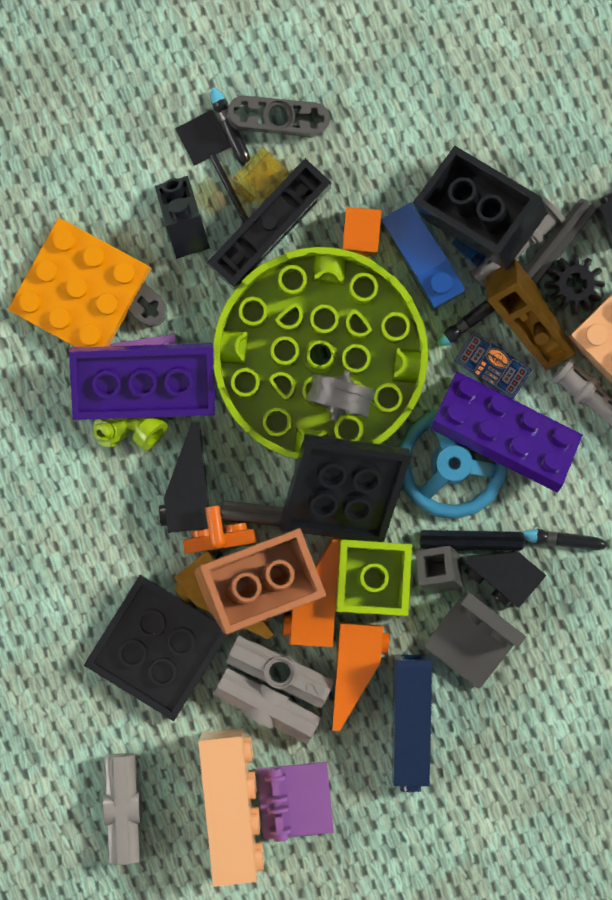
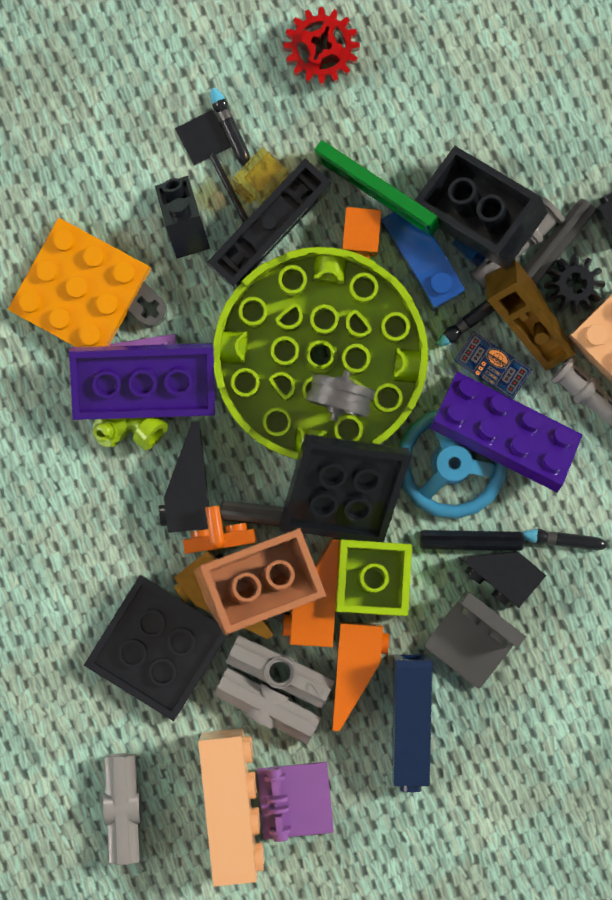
(252, 105): dark grey beam -> none
(307, 41): none -> red gear
(376, 188): none -> green tile
(439, 569): dark grey brick -> none

